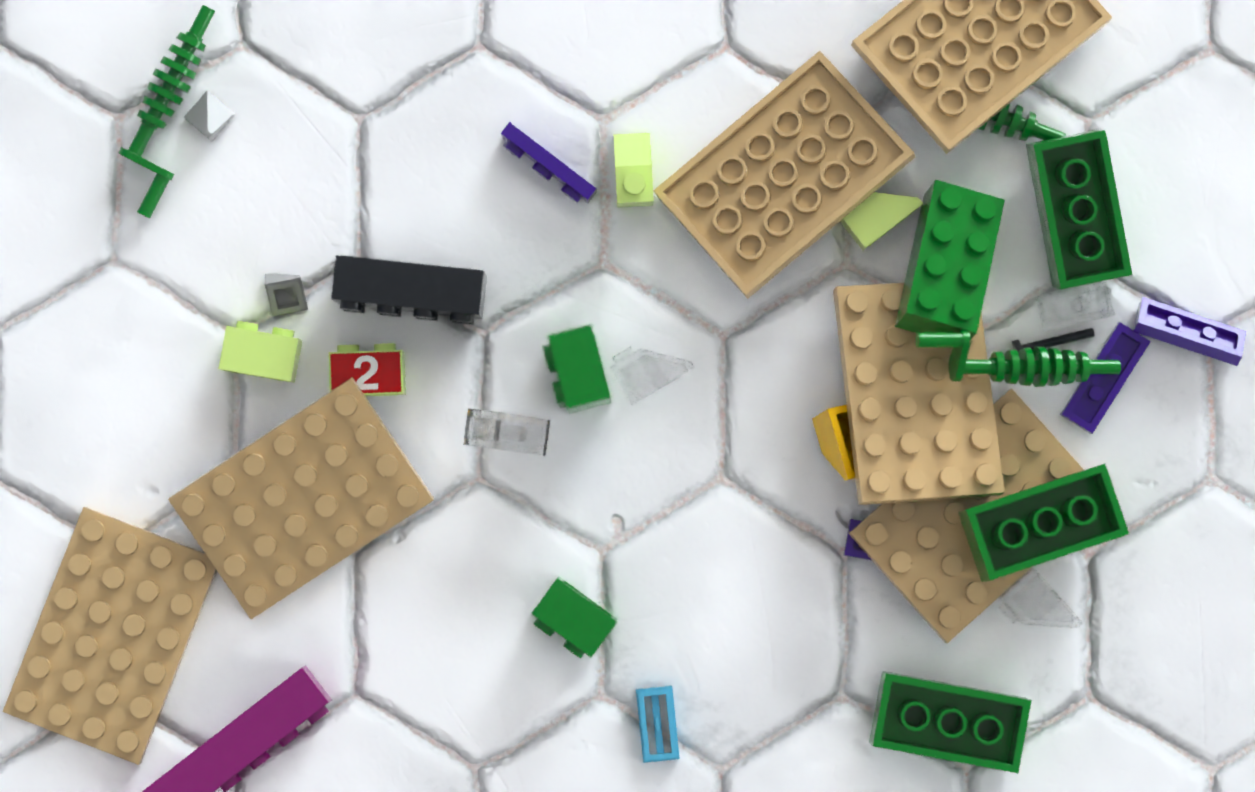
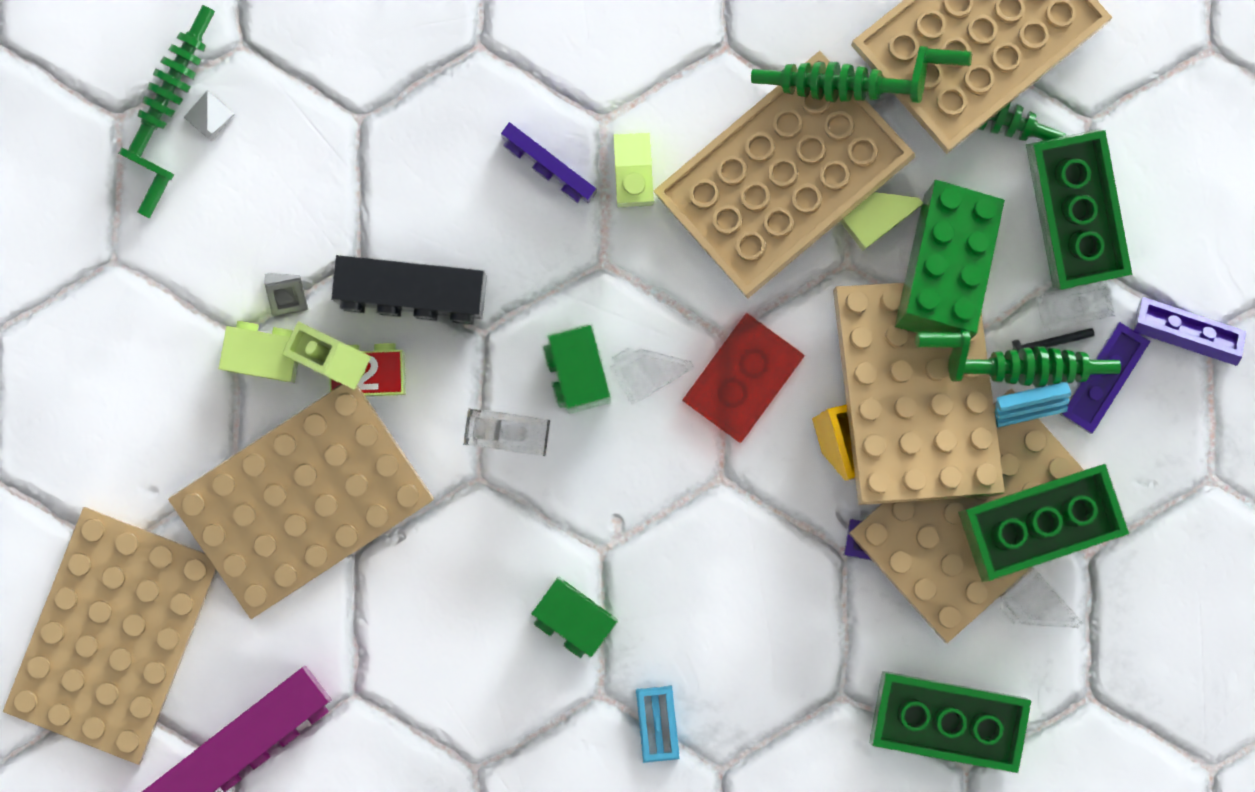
(326, 355): none -> yellowish green slope
(743, 378): none -> clear red tile
(844, 81): none -> green piece
(1032, 404): none -> medium azure tile

